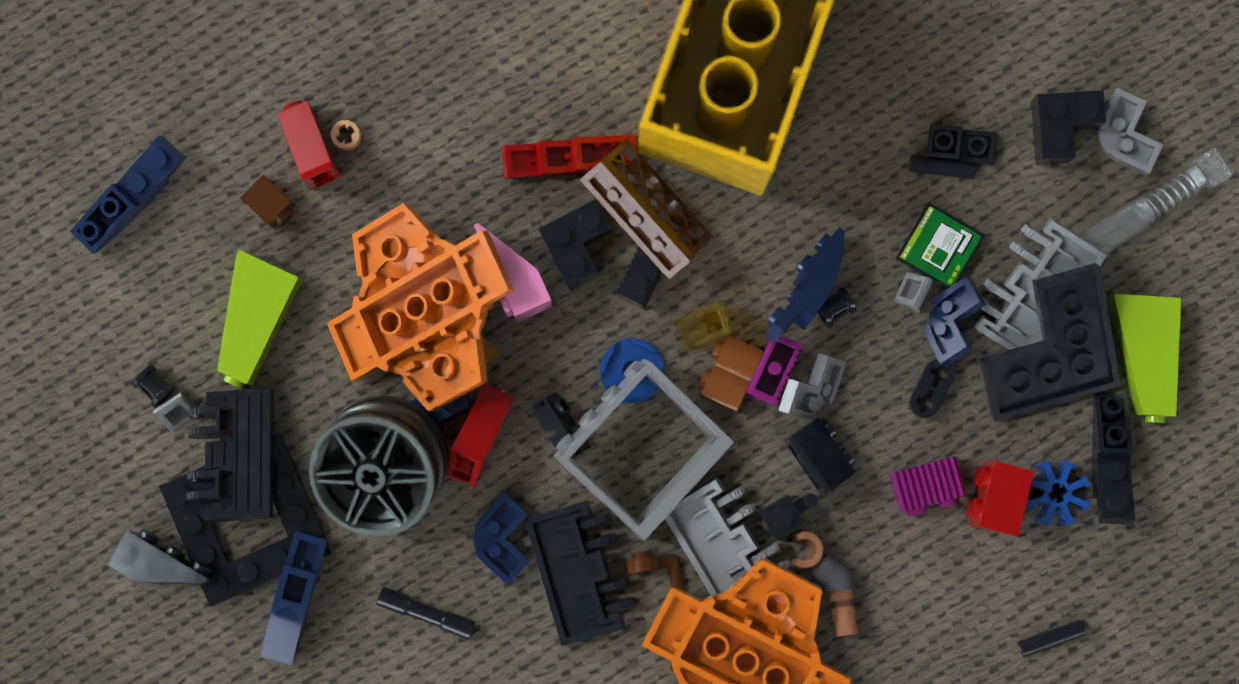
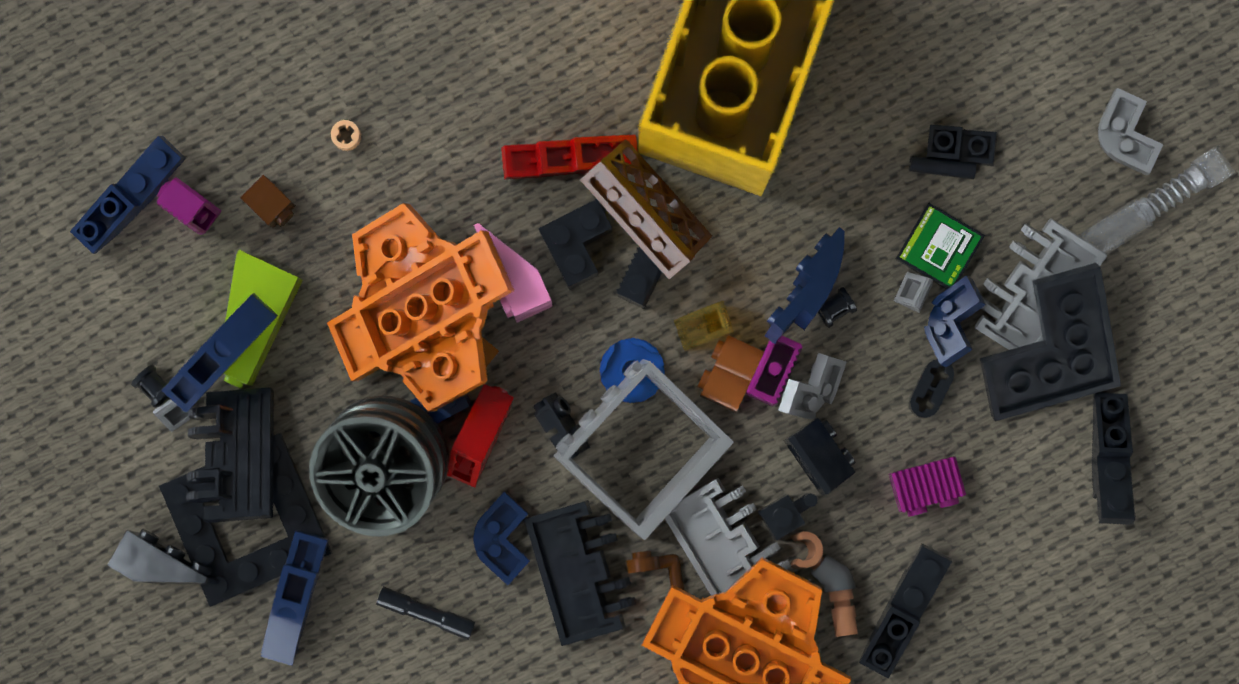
(187, 206): none -> magenta brick
(219, 352): none -> dark blue slope
(308, 144): red slope -> none
(904, 610): none -> black slope
(999, 497): red brick -> none
(1051, 638): black piece -> none
(1057, 117): black brick -> none
(1064, 497): blue gear -> none
(1149, 349): lime slope -> none

